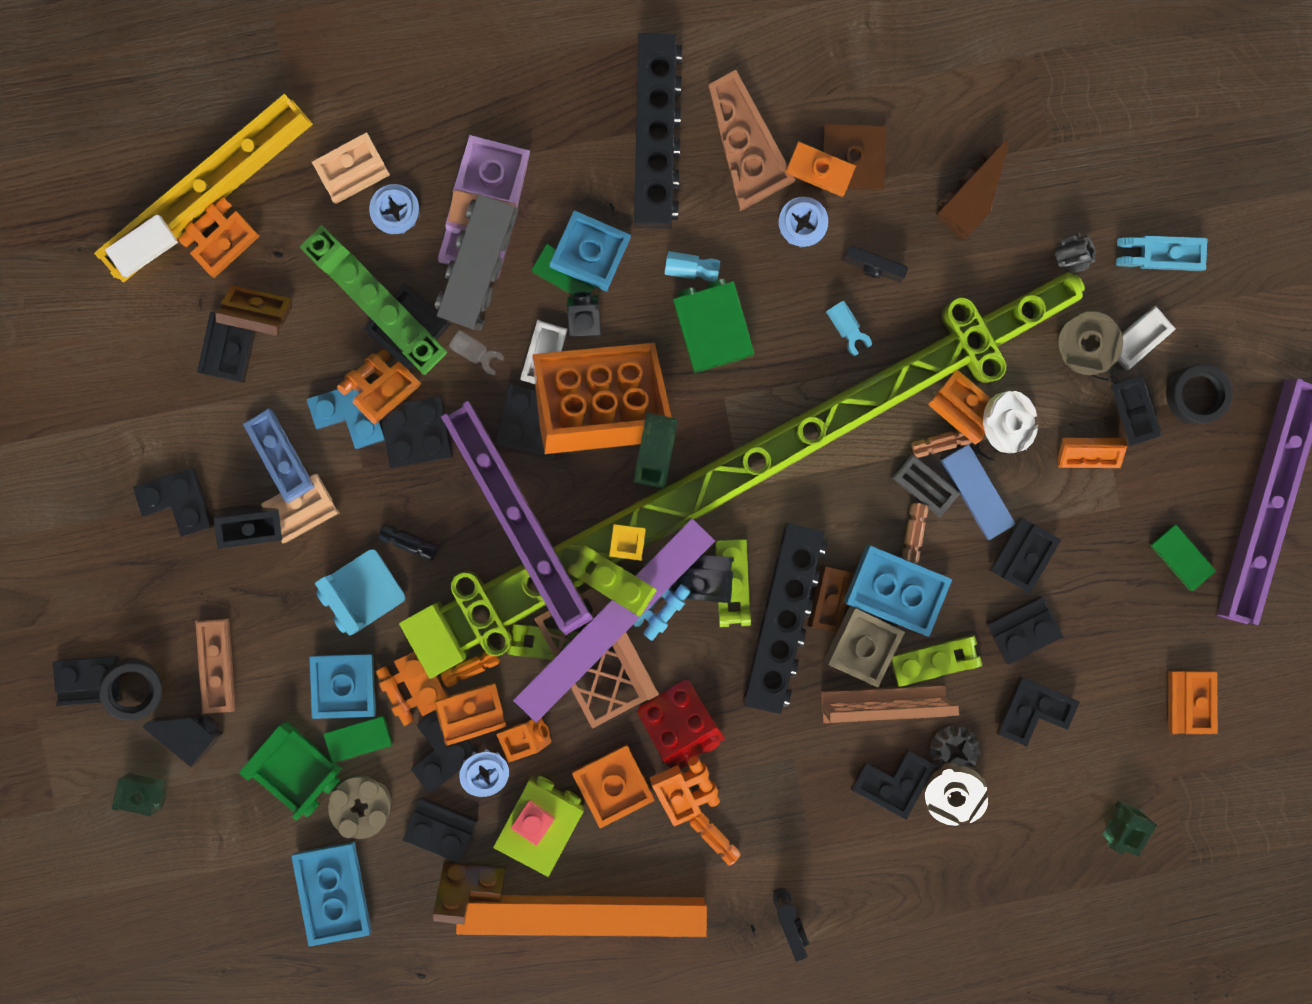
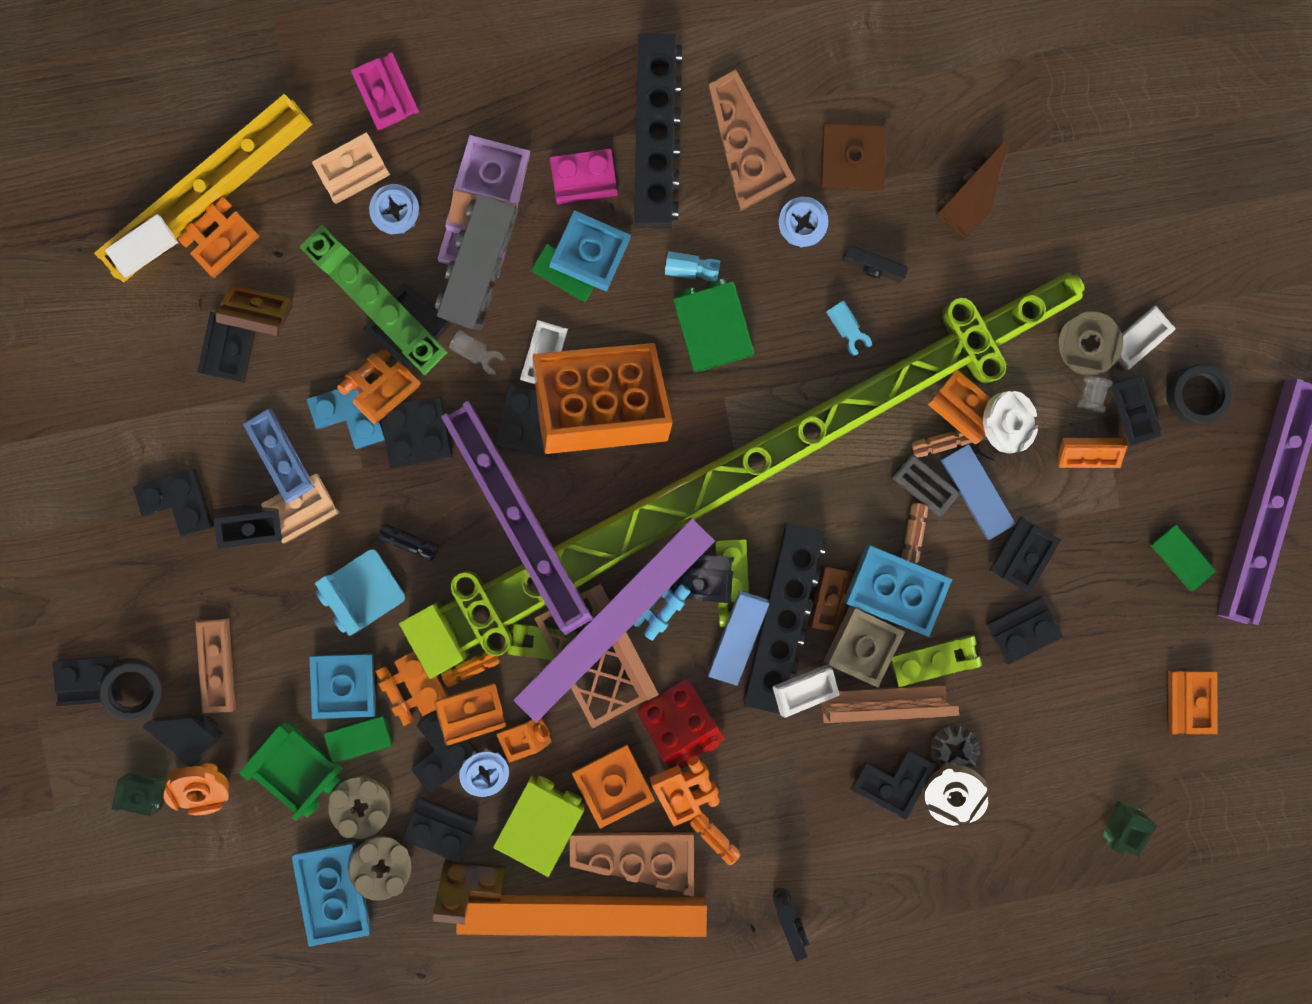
(183, 785): none -> orange plate
(384, 91): none -> dark pink plate
(391, 881): none -> dark tan plate
(533, 822): coral plate -> none
(583, 176): none -> dark pink plate
(583, 314): black bracket -> none
(613, 581): lime plate -> none
(627, 542): yellow tile -> none
(643, 857): none -> nougat wing
(655, 450): clear green slope -> none
(738, 637): none -> medium blue tile
(806, 690): none -> white tile
(820, 169): orange plate -> none
(1029, 704): black plate -> none
(1075, 253): dark grey gear -> none
(1094, 393): none -> clear bush
(1165, 253): medium azure hinge -> none

